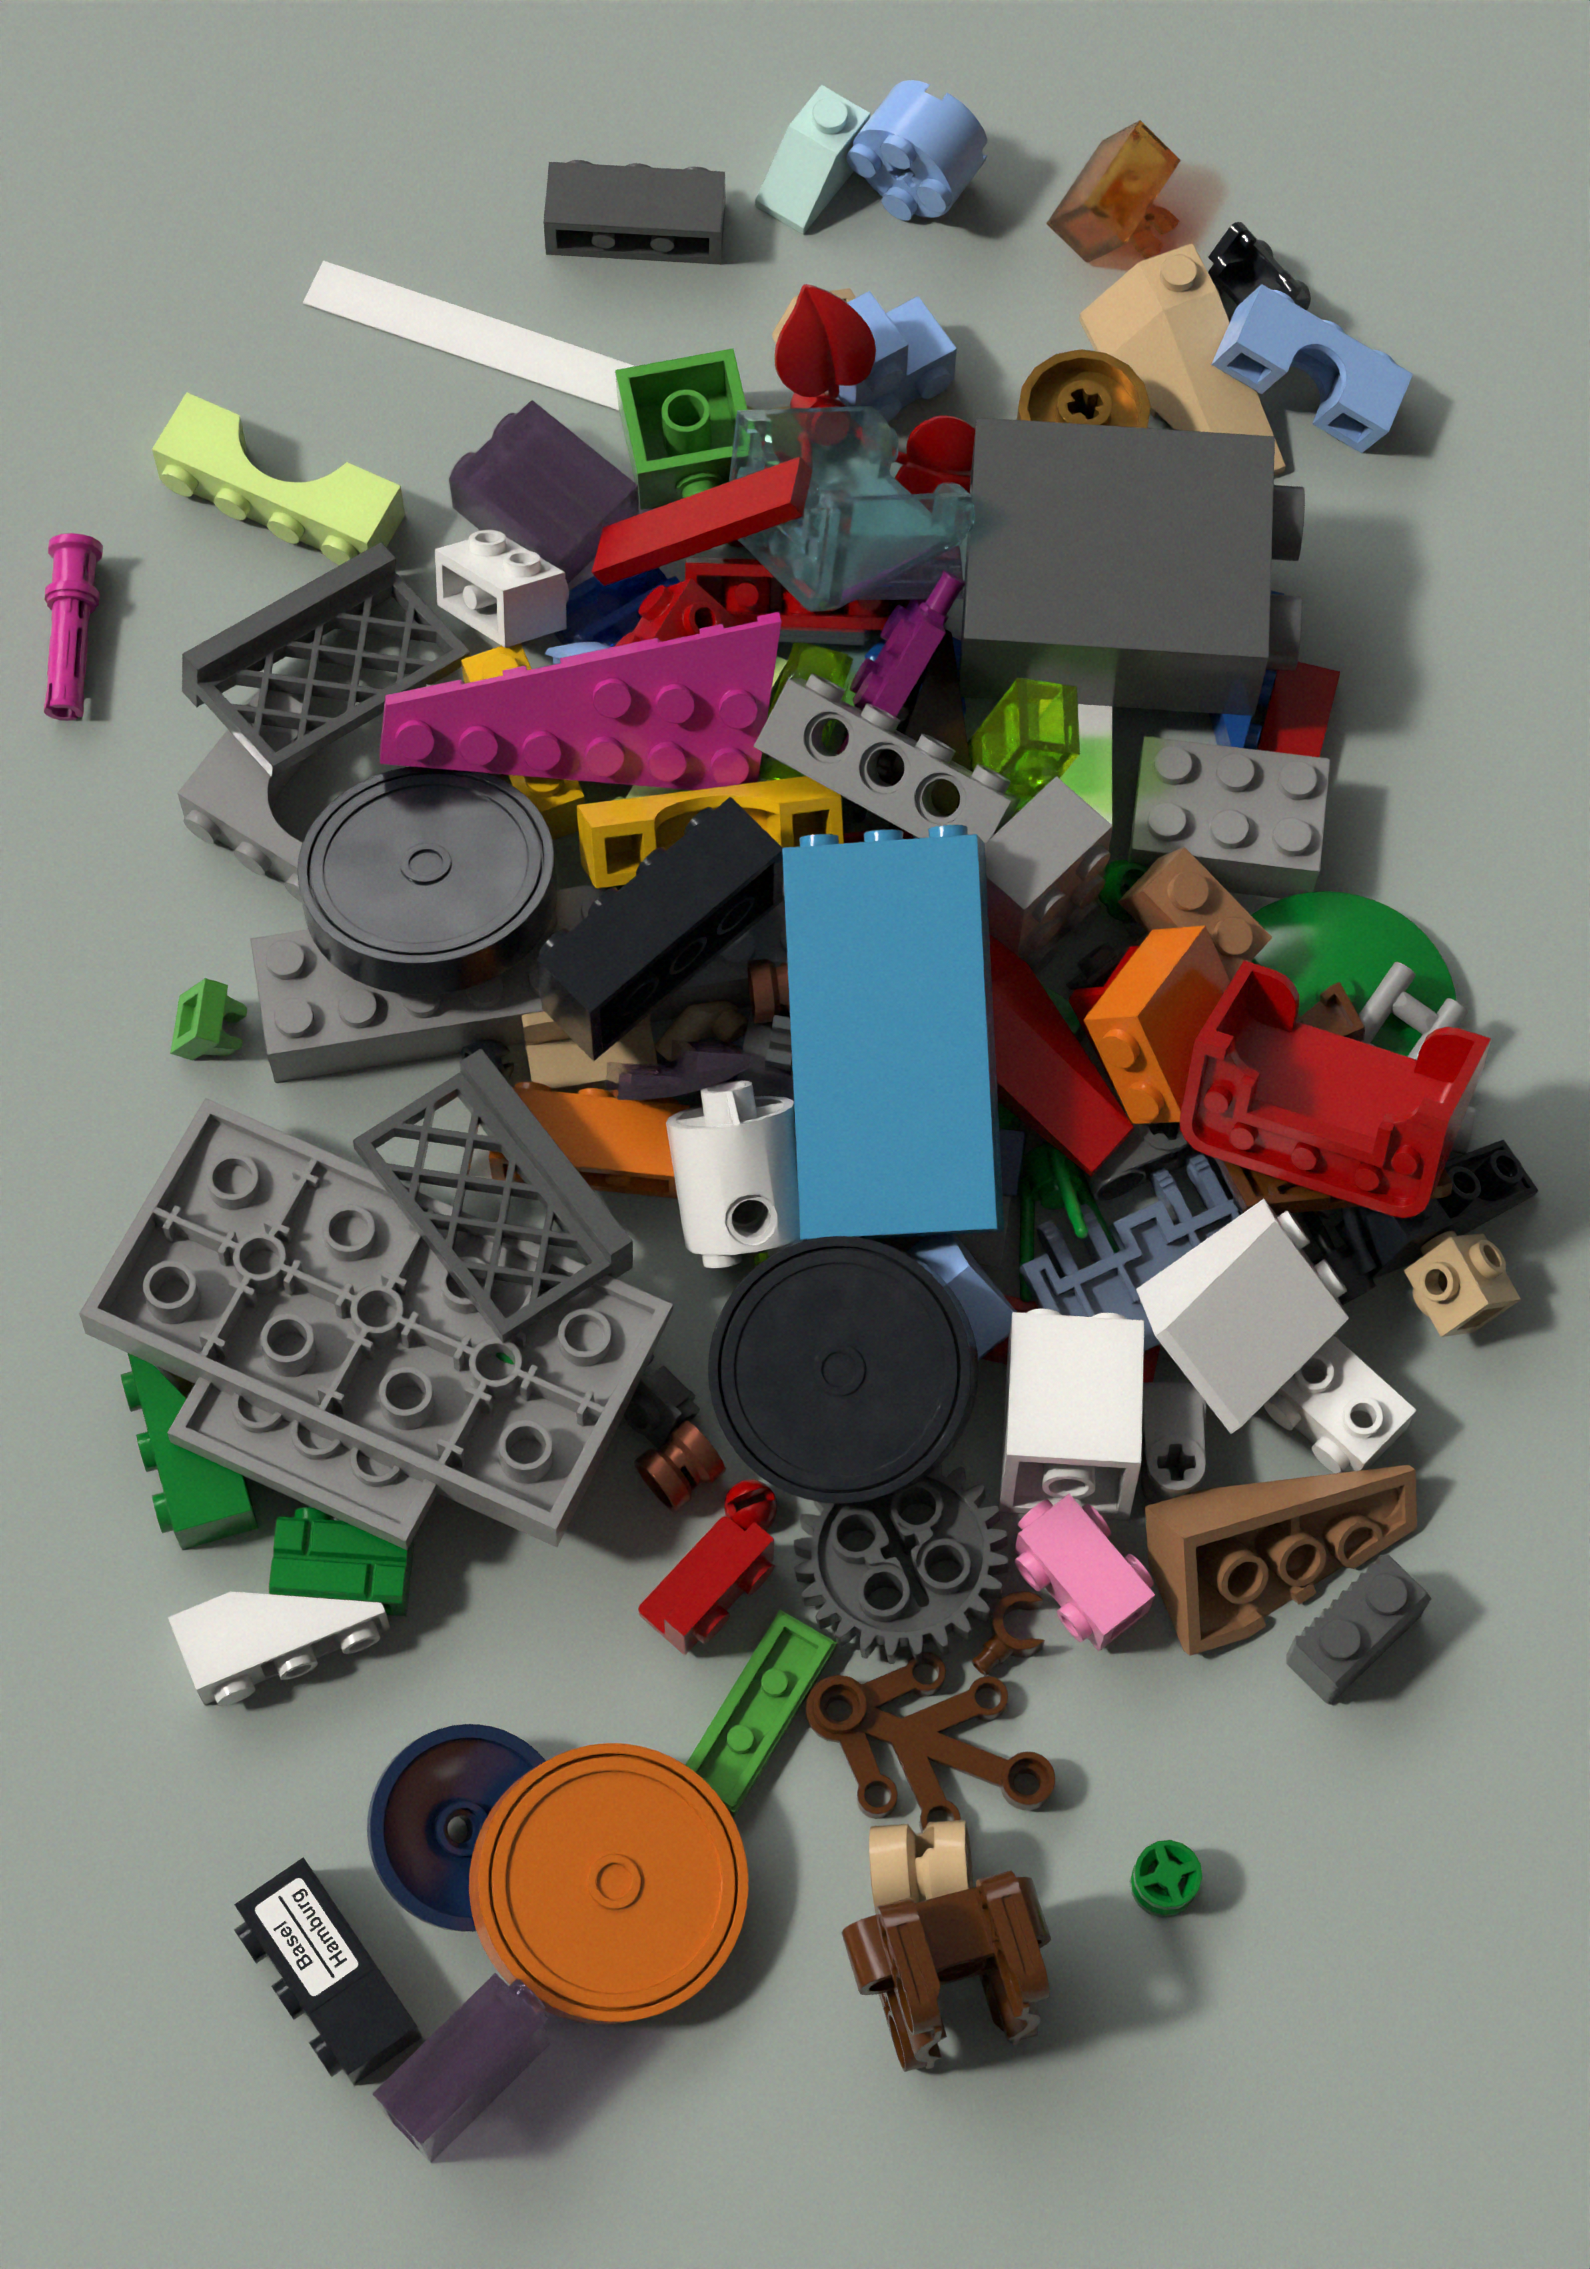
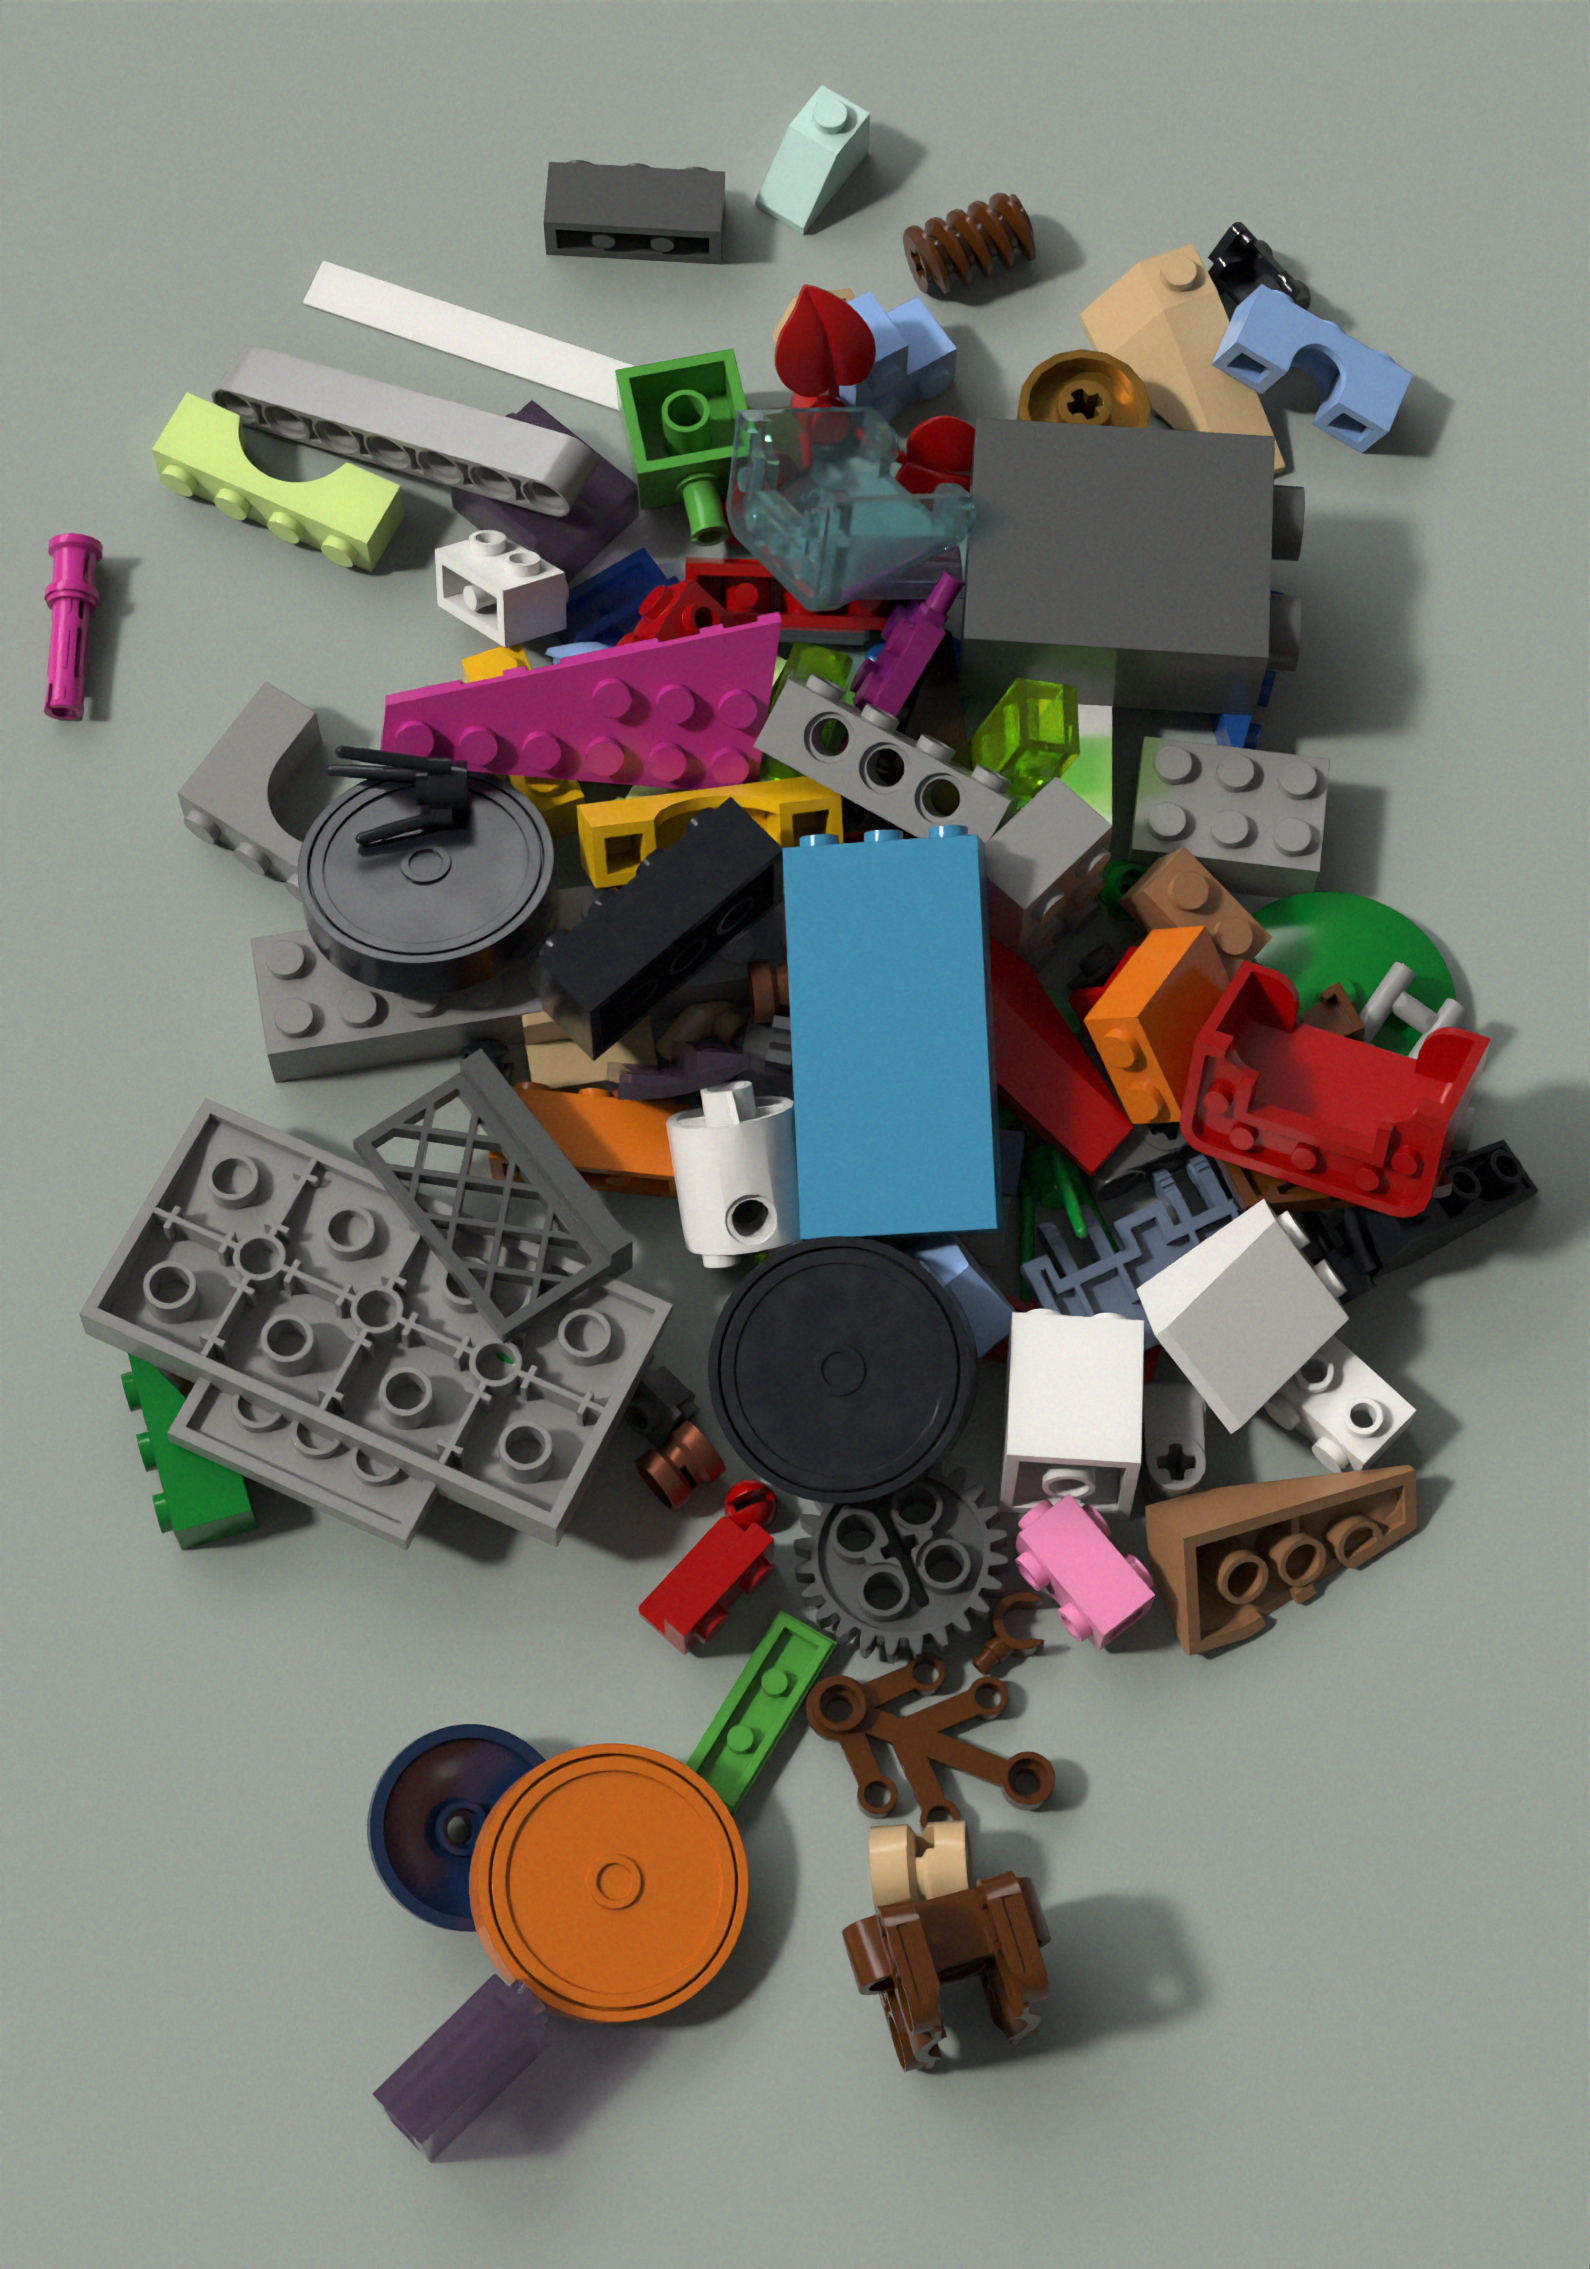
(200, 1021): bright green tile -> none
(256, 1636): white slope -> none
(287, 631): dark grey fence -> none
(325, 1973): black brick -> none
(338, 1561): green brick -> none
(406, 430): none -> light grey beam
(438, 780): none -> black plant
(702, 521): red tile -> none
(918, 151): light blue brick -> none
(969, 240): none -> reddish brown piece
(1116, 196): clear orange brick -> none
(1173, 1862): green wheel -> none
(1299, 710): red tile -> none
(1357, 1628): dark grey brick -> none
(1461, 1283): tan brick -> none

